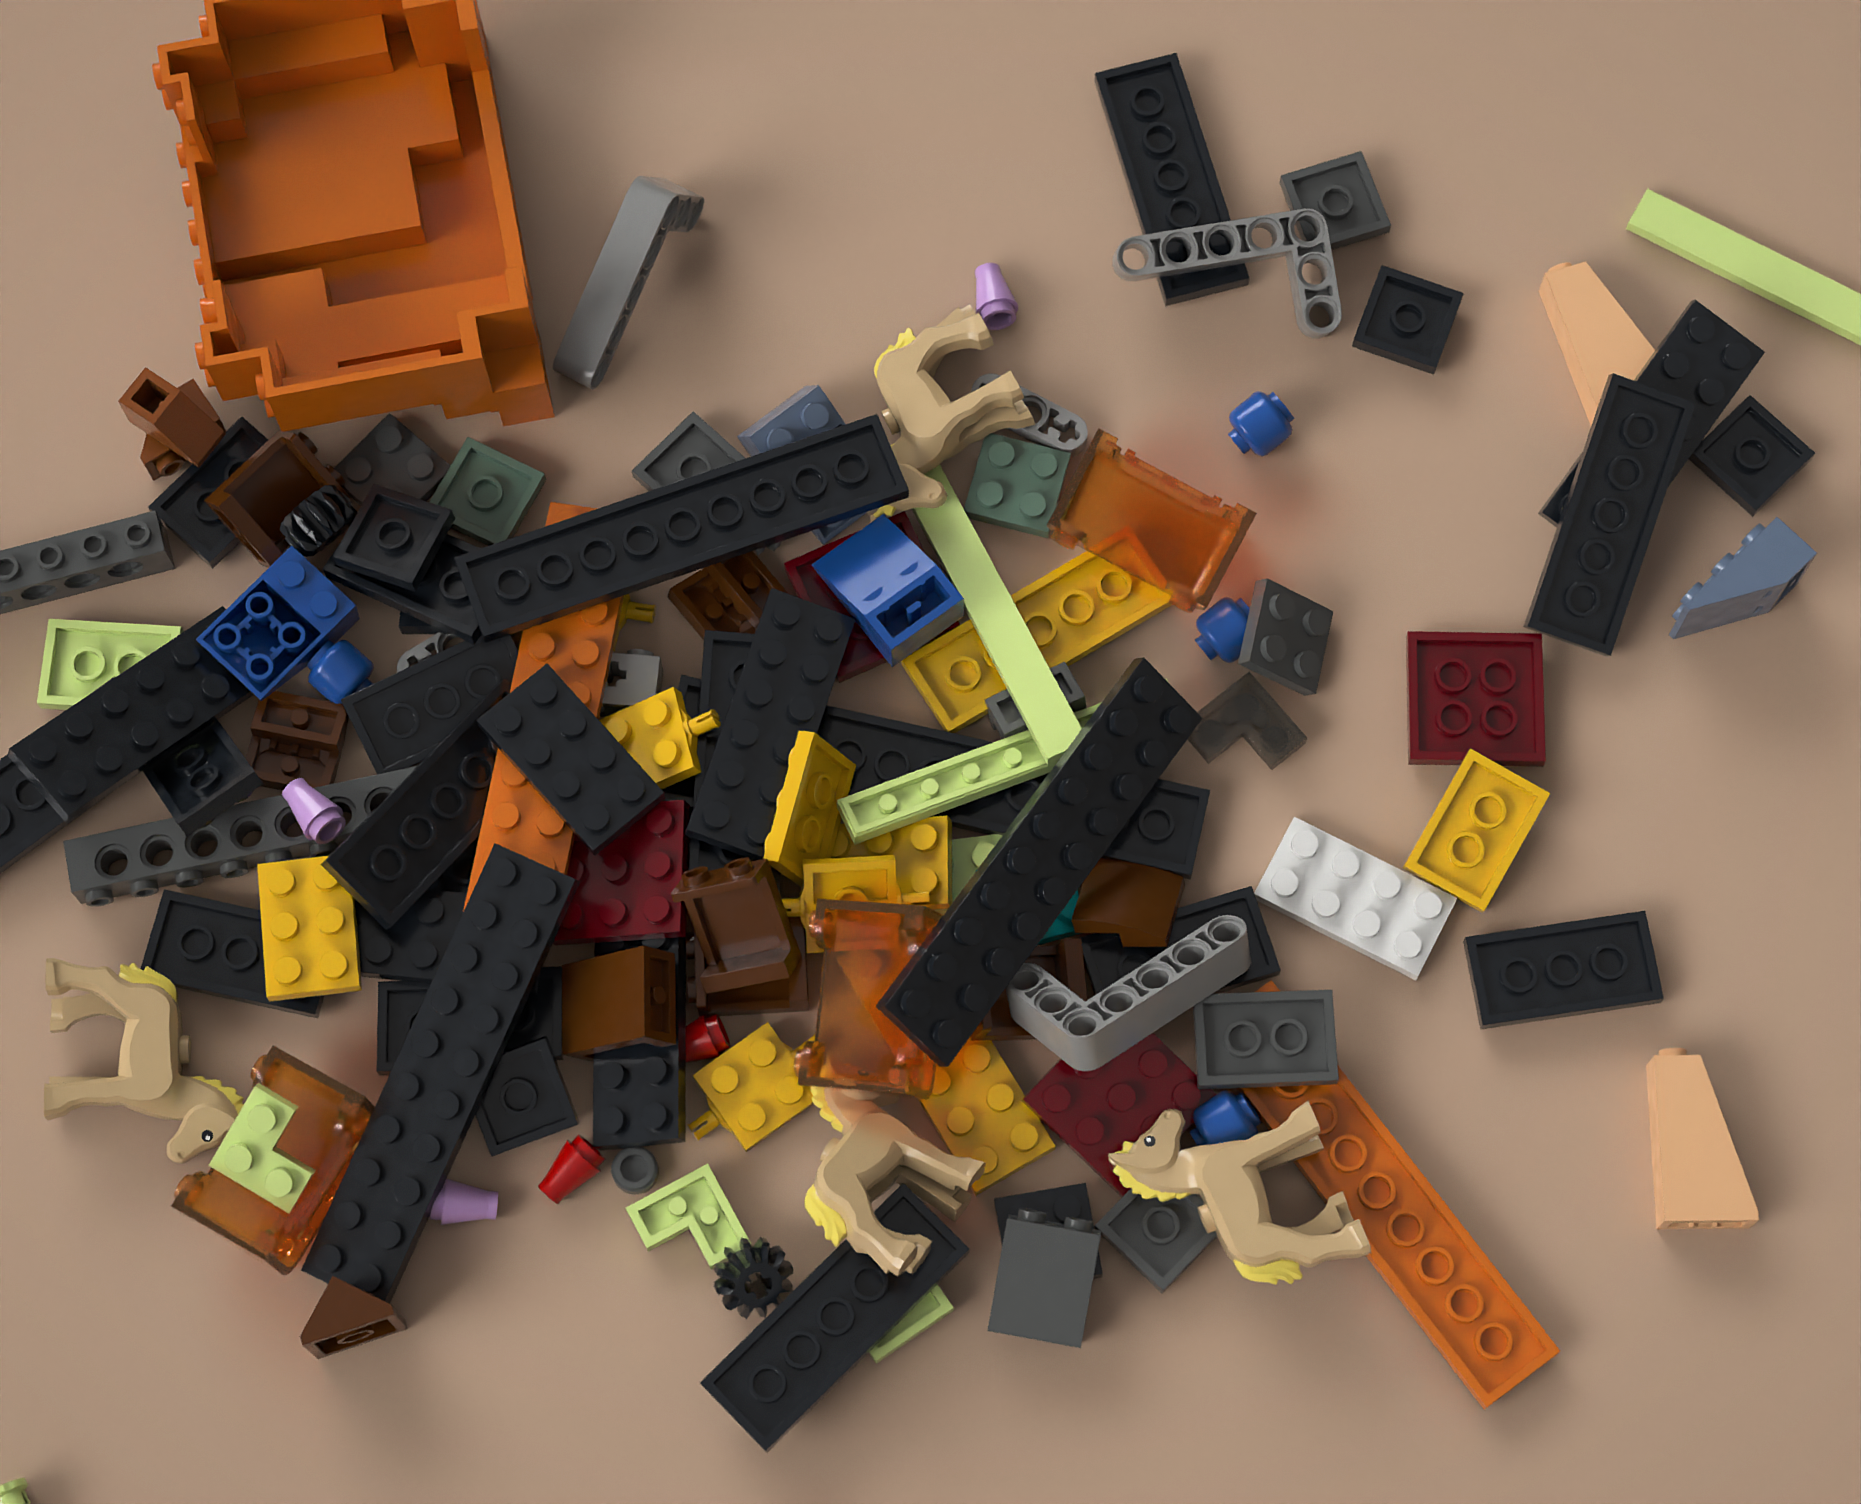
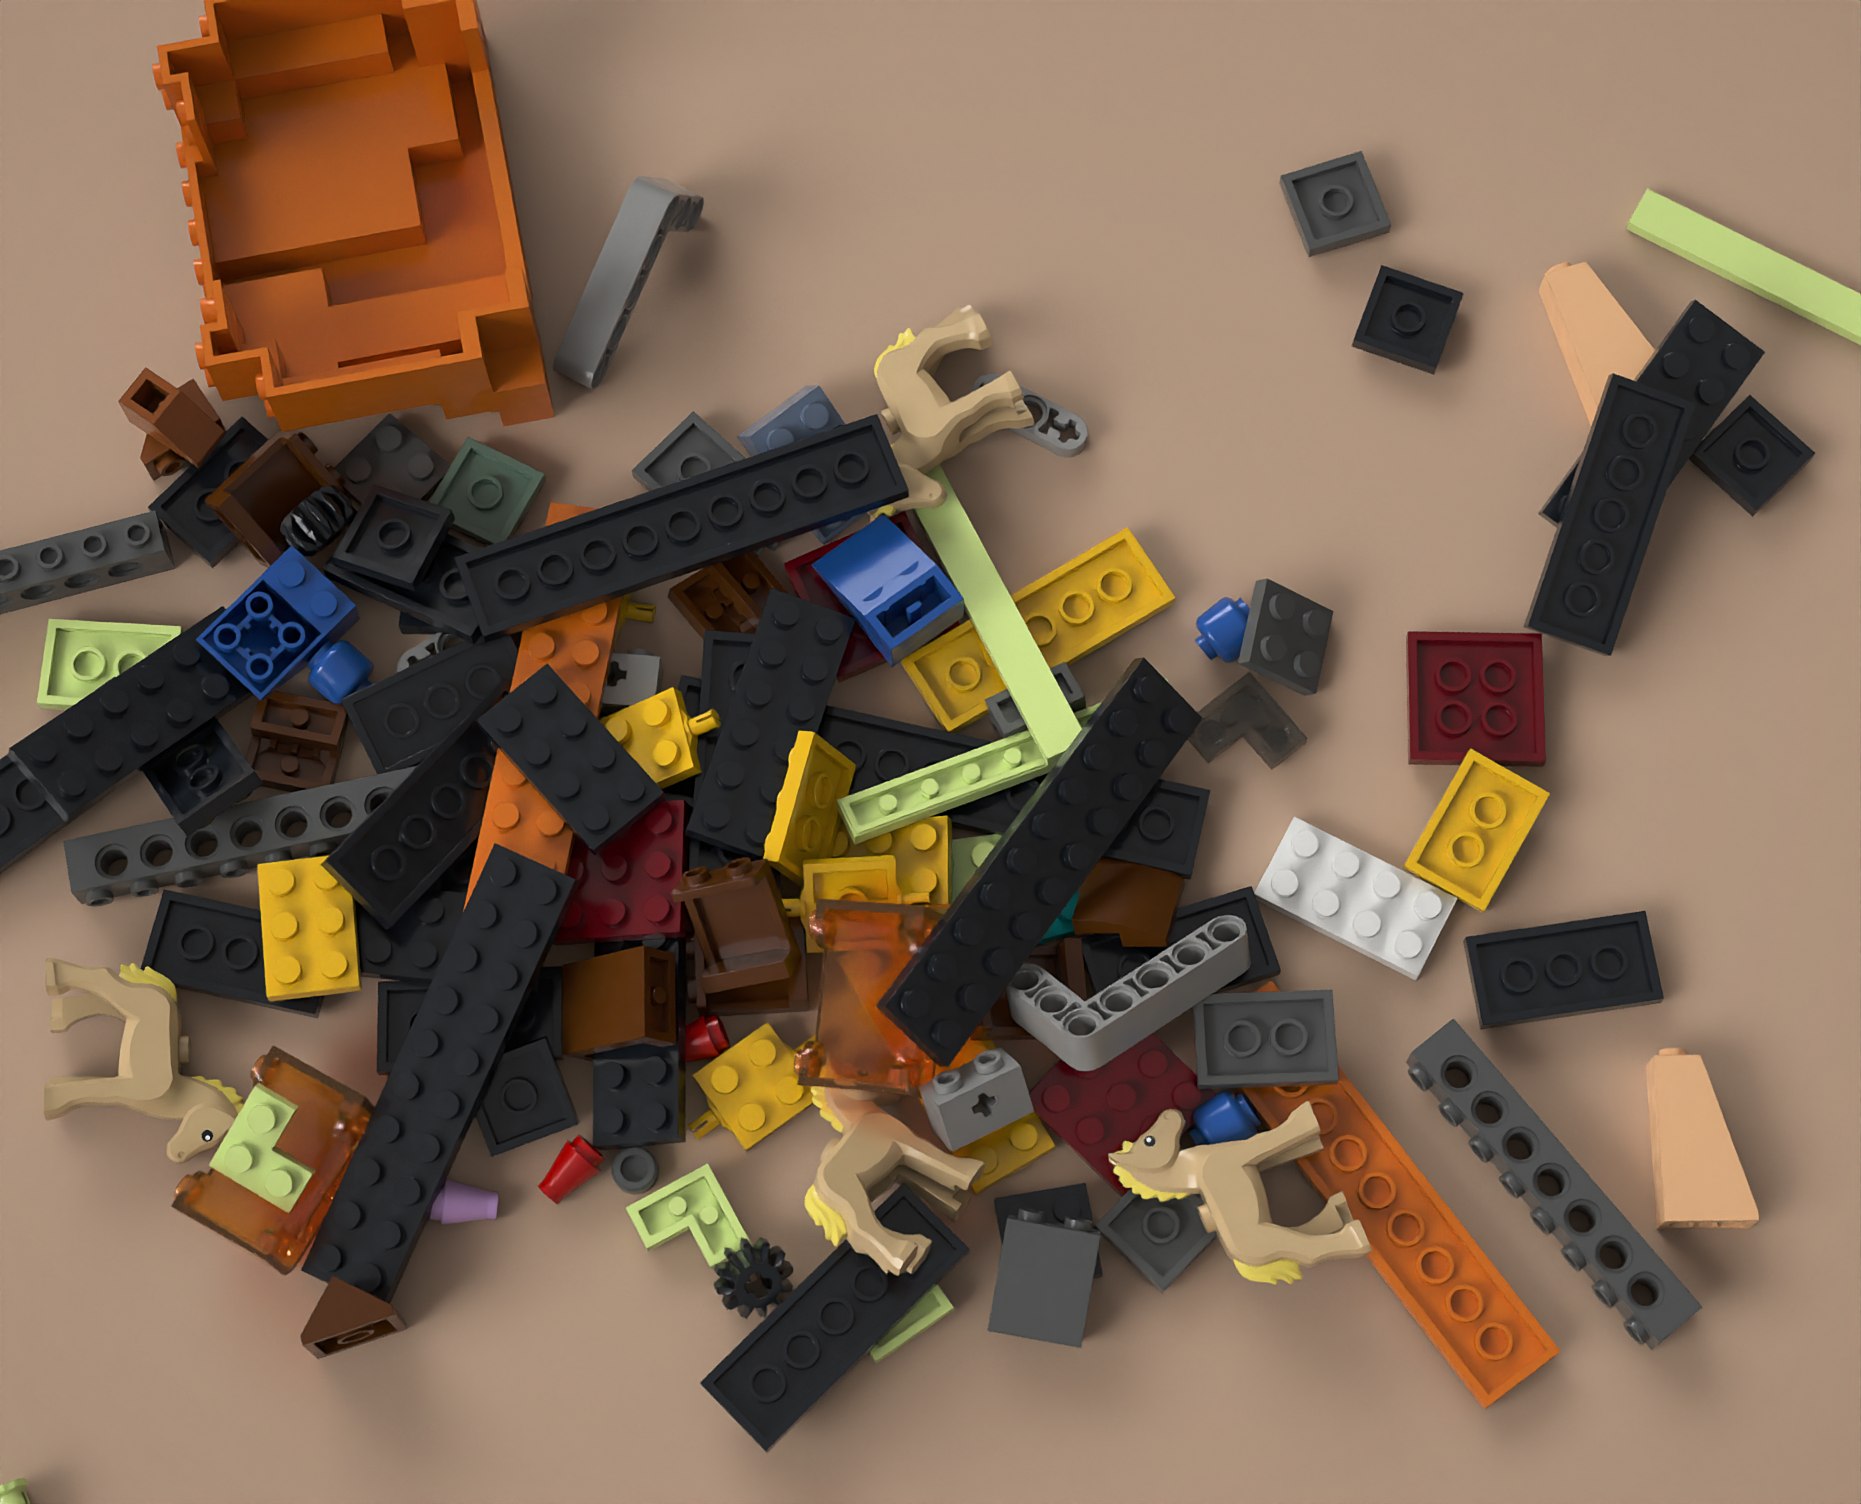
(316, 814): lavender cone -> none
(976, 1098): none -> light grey brick
(994, 297): lavender cone -> none
(1016, 484): sand green plate -> none
(1149, 523): clear orange windscreen -> none
(1167, 167): black plate -> none
(1242, 251): light grey beam -> none
(1260, 423): blue head -> none
(1671, 1301): none -> dark grey brick
(1746, 583): sand blue slope -> none

